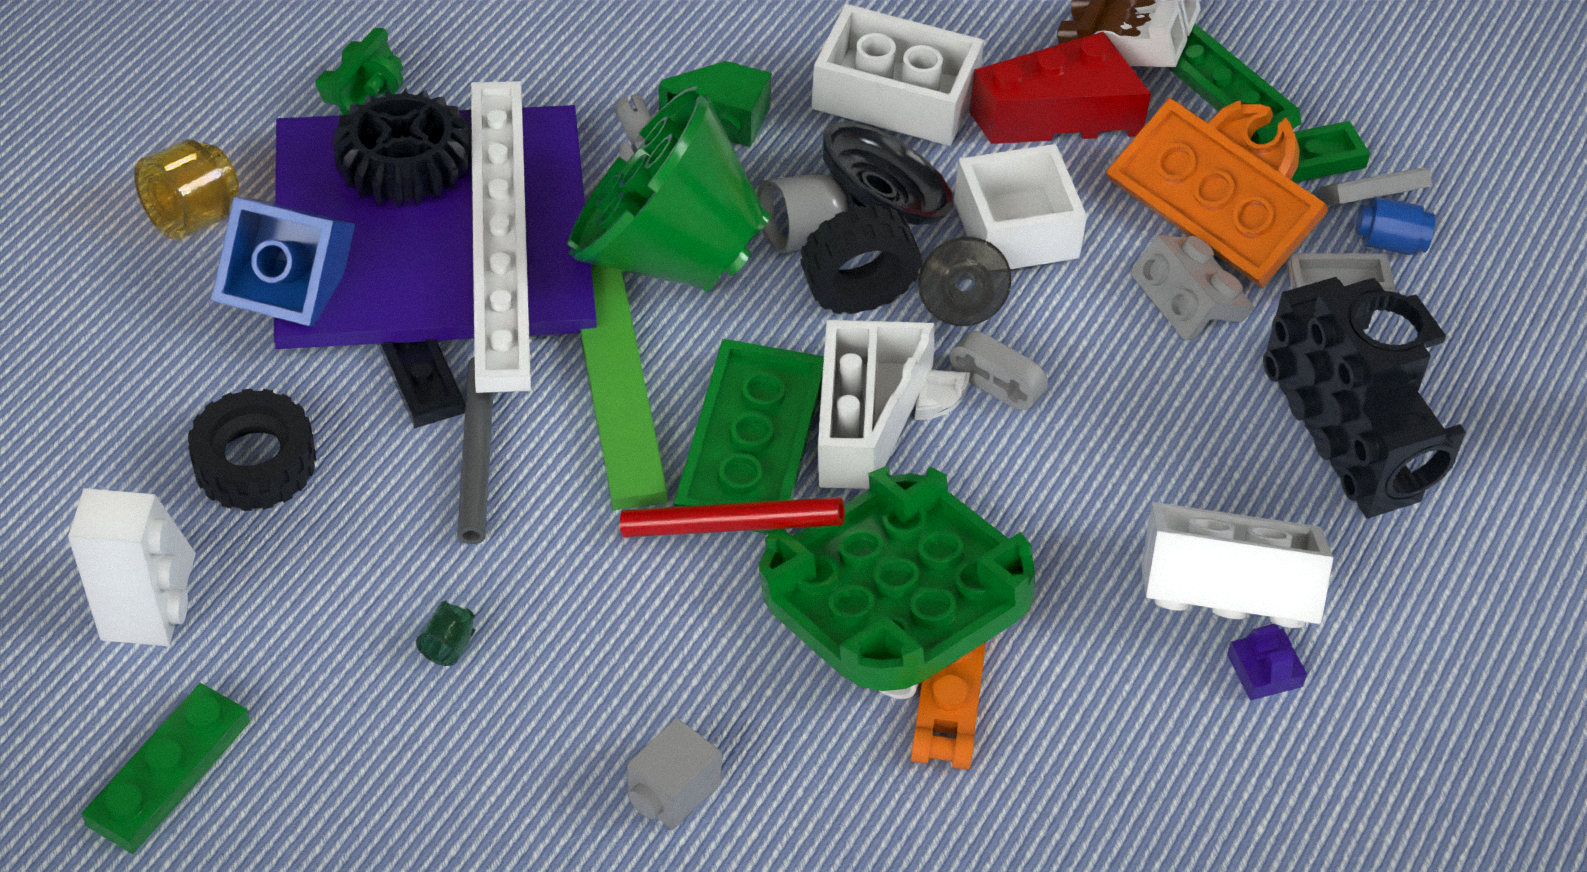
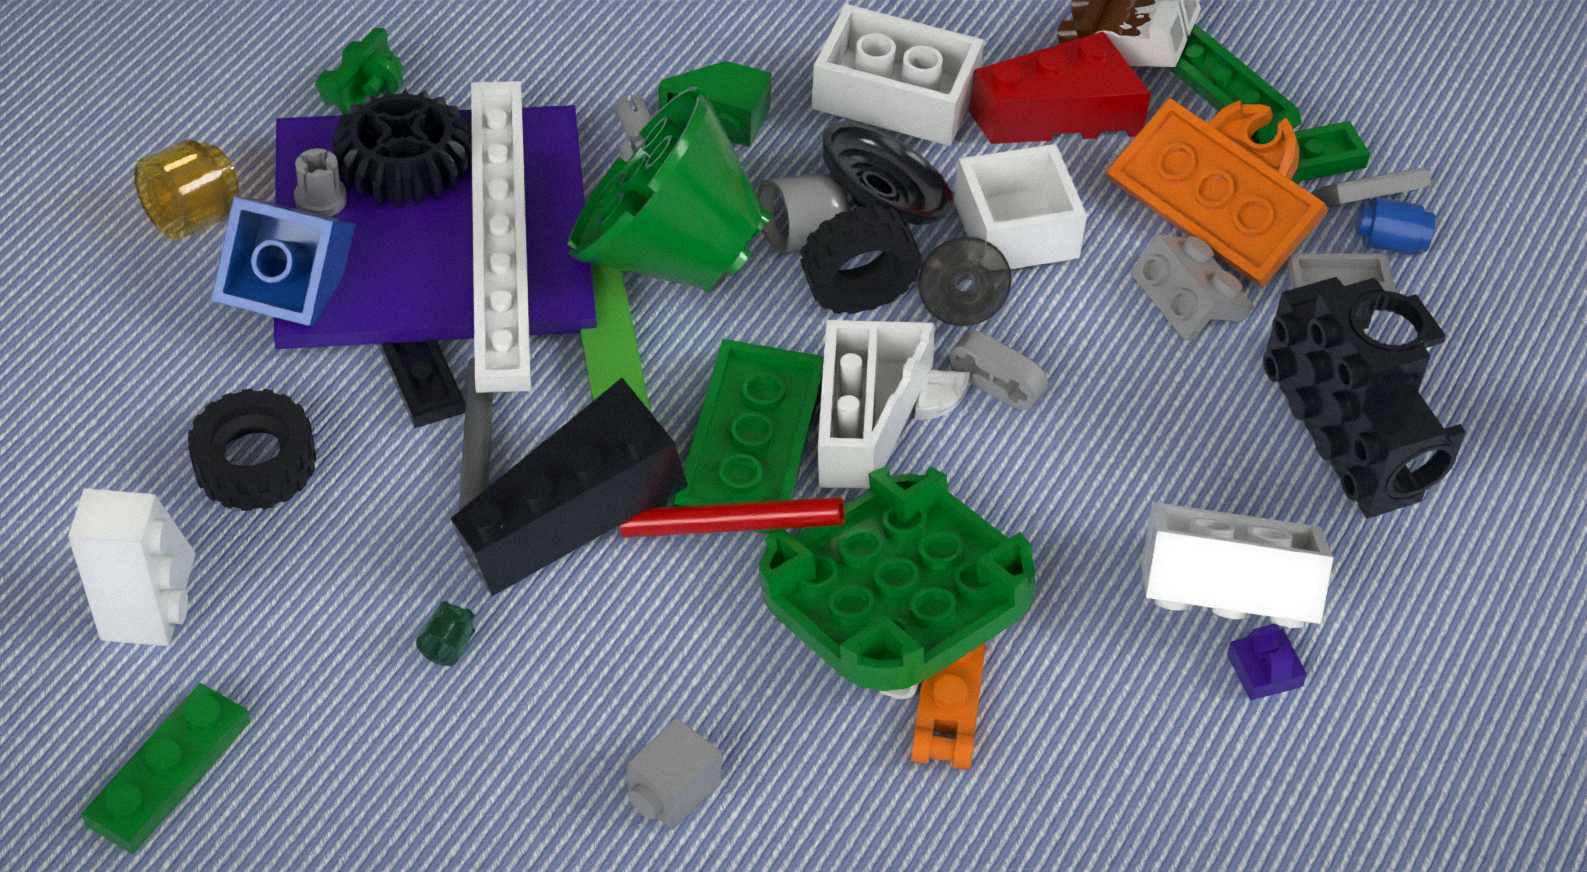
(319, 183): none -> light grey bush
(570, 489): none -> black wedge

